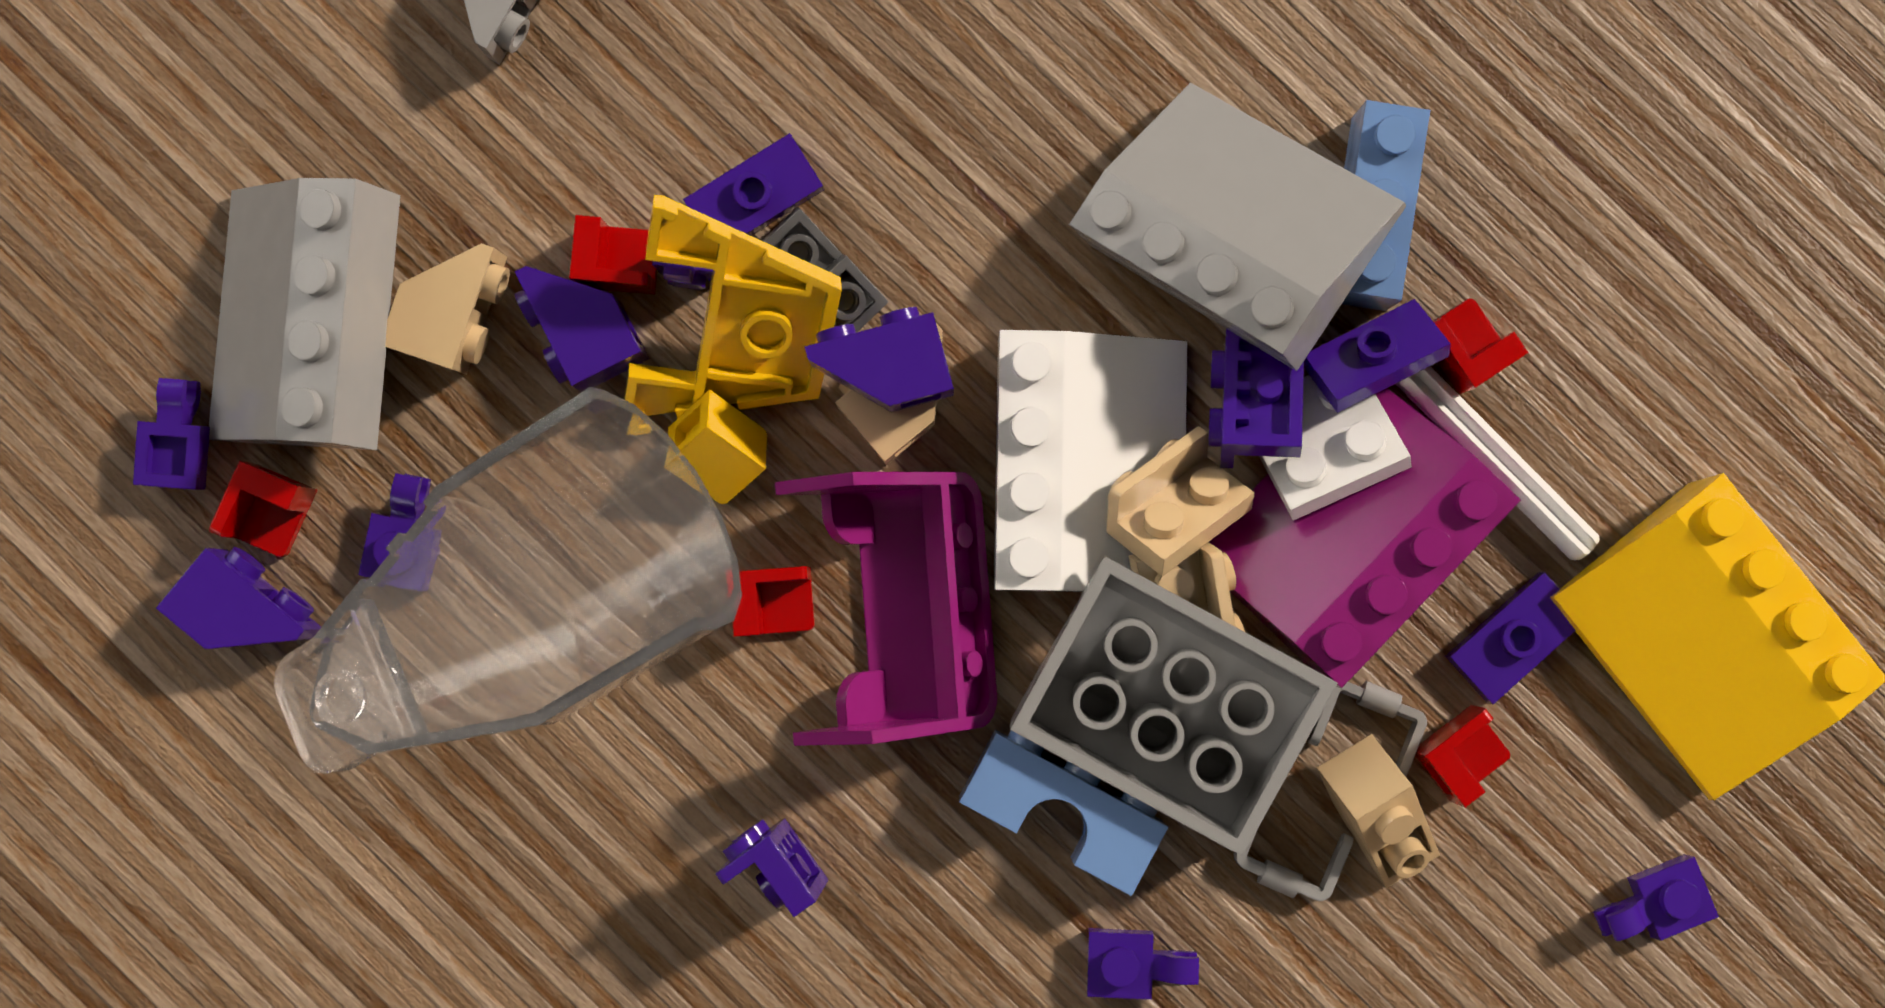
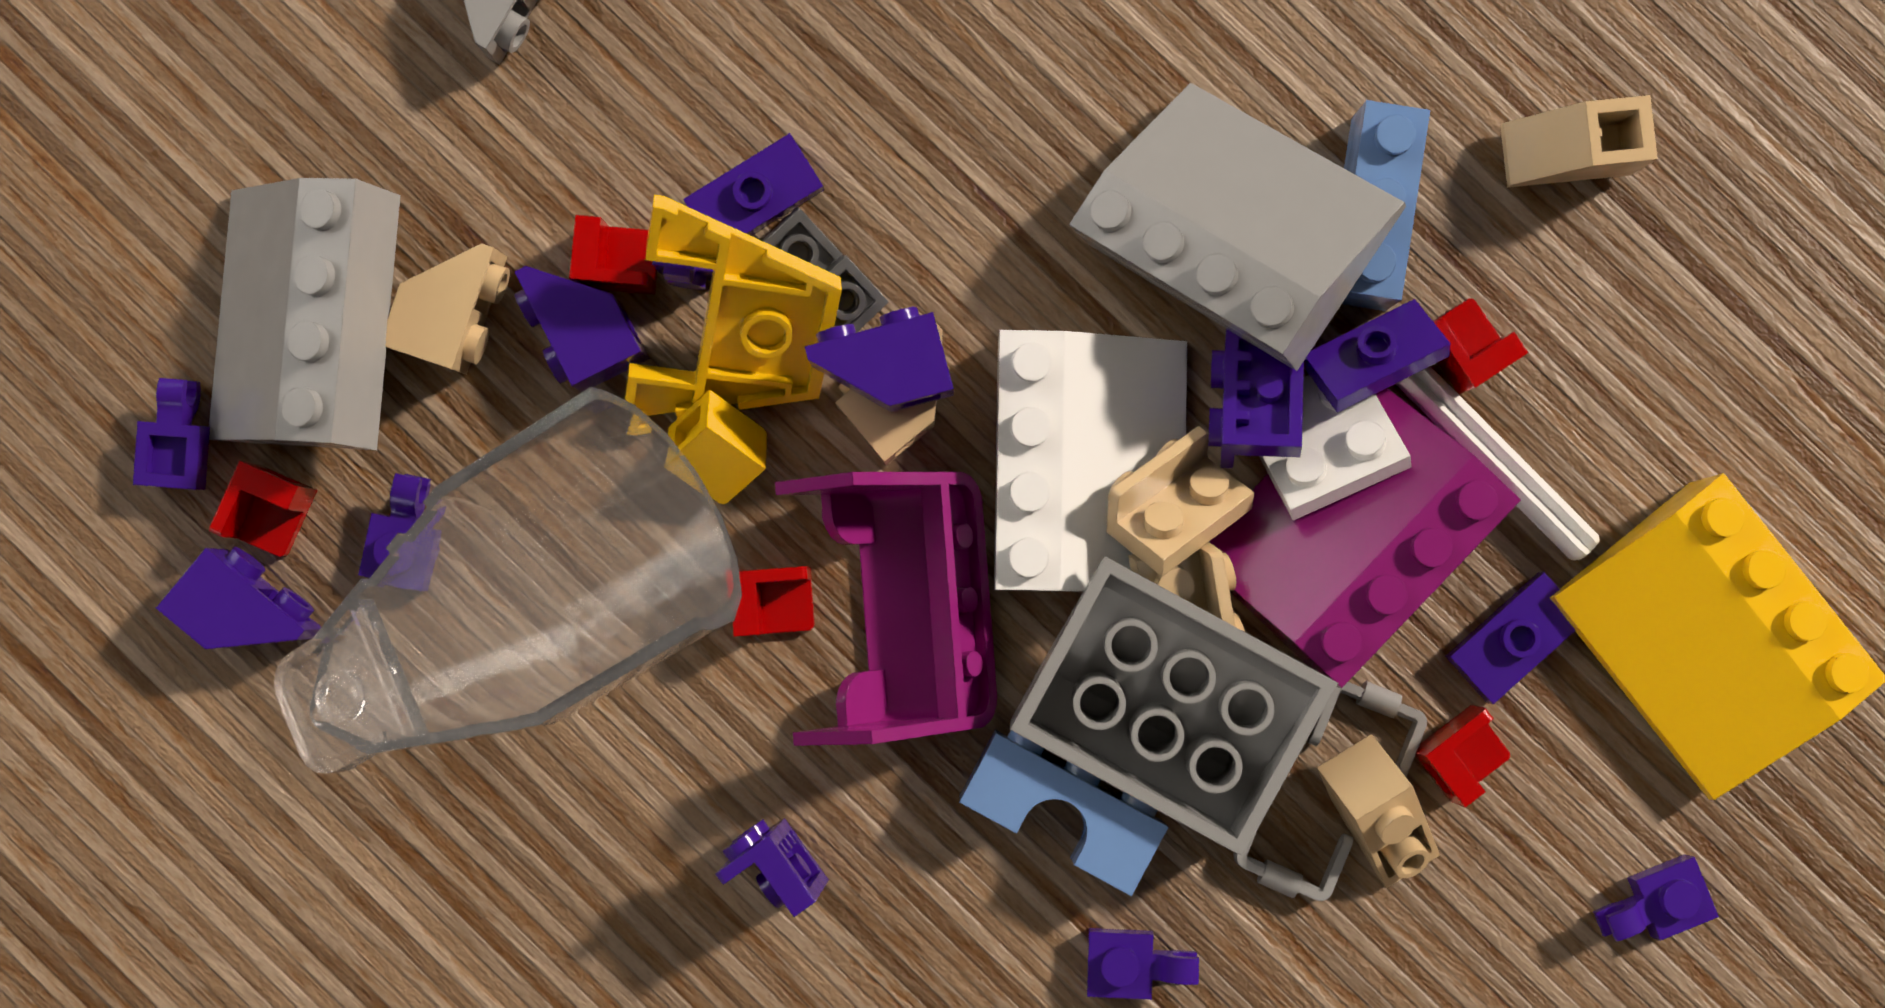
(1580, 142): none -> tan slope

